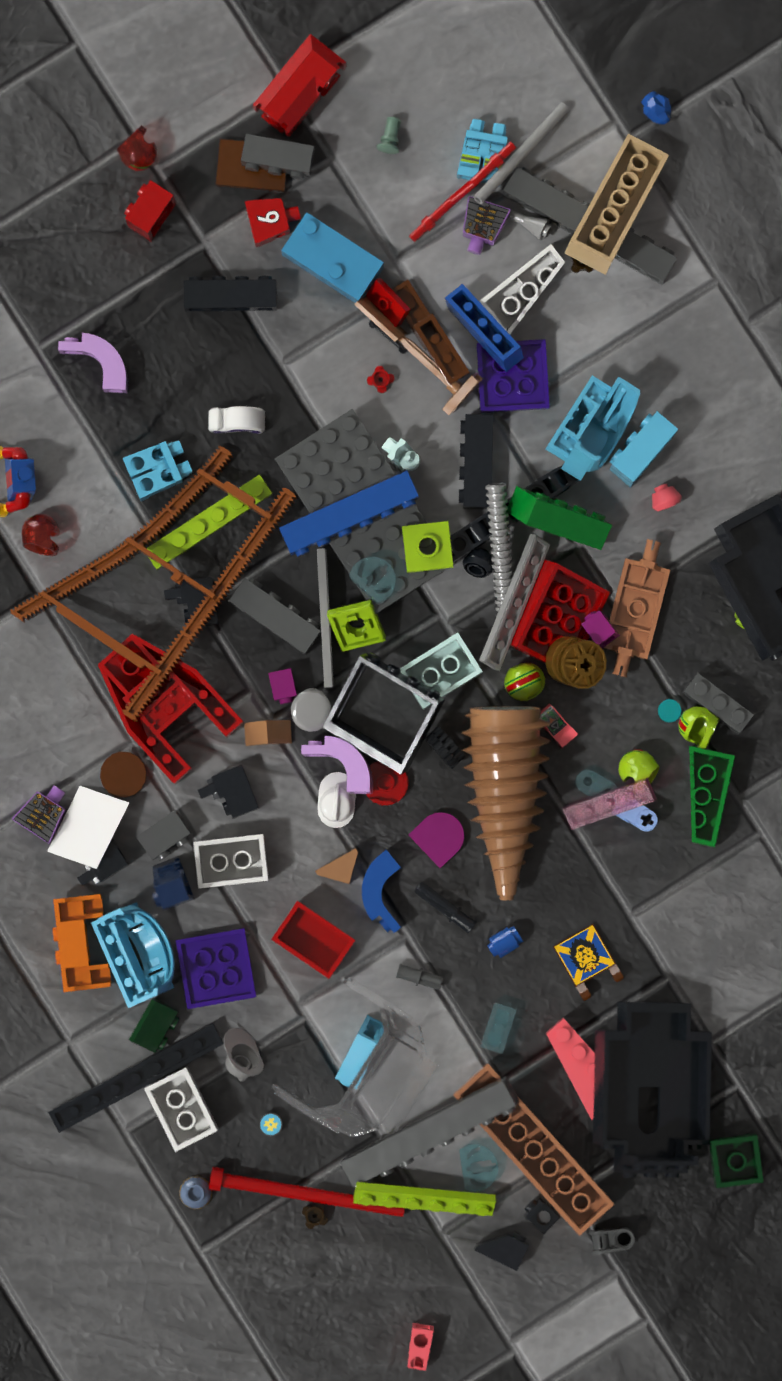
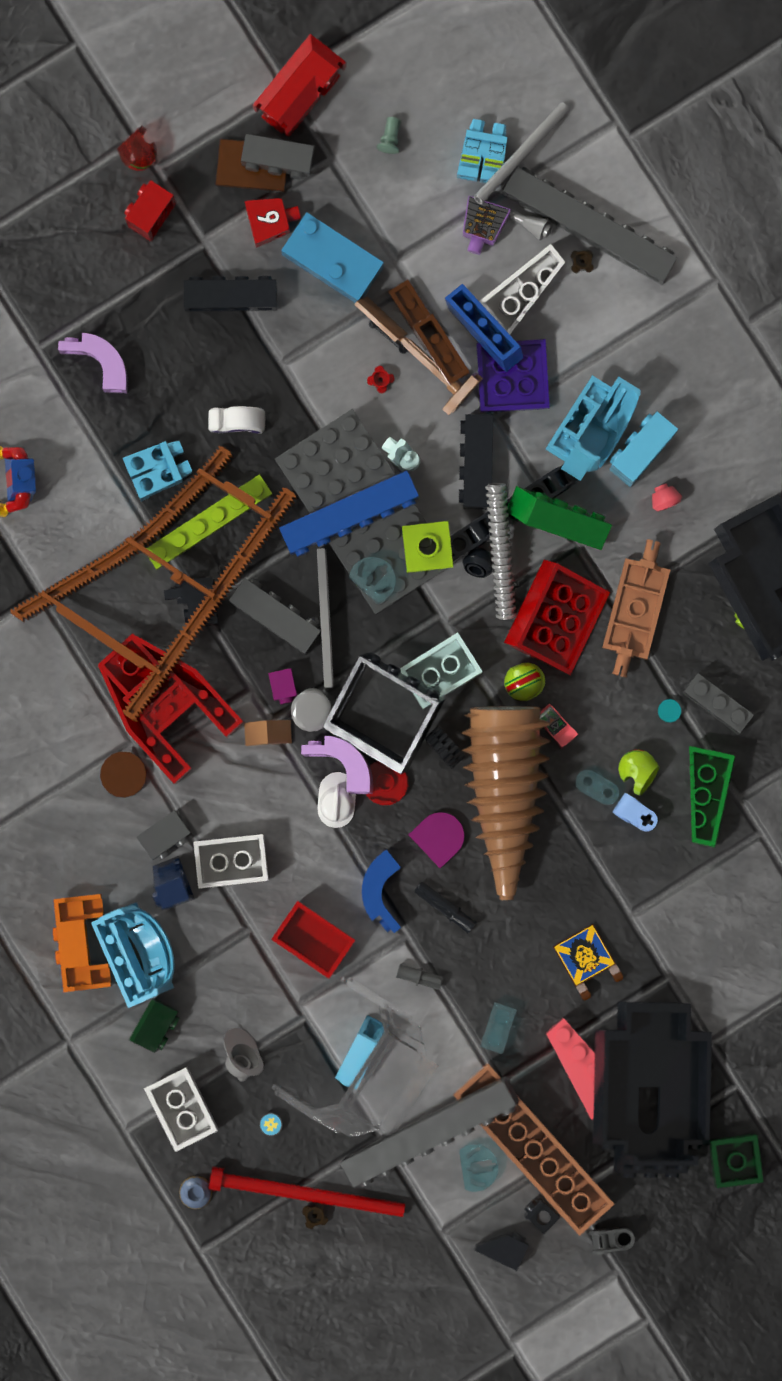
(37, 533): clear red helmet -> none
(42, 814): torso -> none
(88, 827): white sticker -> none
(110, 864): black hinge -> none
(136, 1078): black plate -> none
(216, 968): dark purple plate -> none
(236, 790): black hinge -> none
(341, 868): medium nougat slope -> none
(351, 637): lime piece -> none
(388, 302): red plate -> none
(420, 1346): coral leg -> none
(424, 1199): lime plate -> none
(496, 160): red bar -> none
(504, 942): blue brick -> none
(514, 602): light grey tile -> none
(576, 662): pearl gold wheel -> none
(600, 628): magenta brick -> none
(609, 803): clear pink plate -> none
(616, 204): tan brick -> none
(656, 108): blue rock -> none
(697, 726): lime helmet -> none

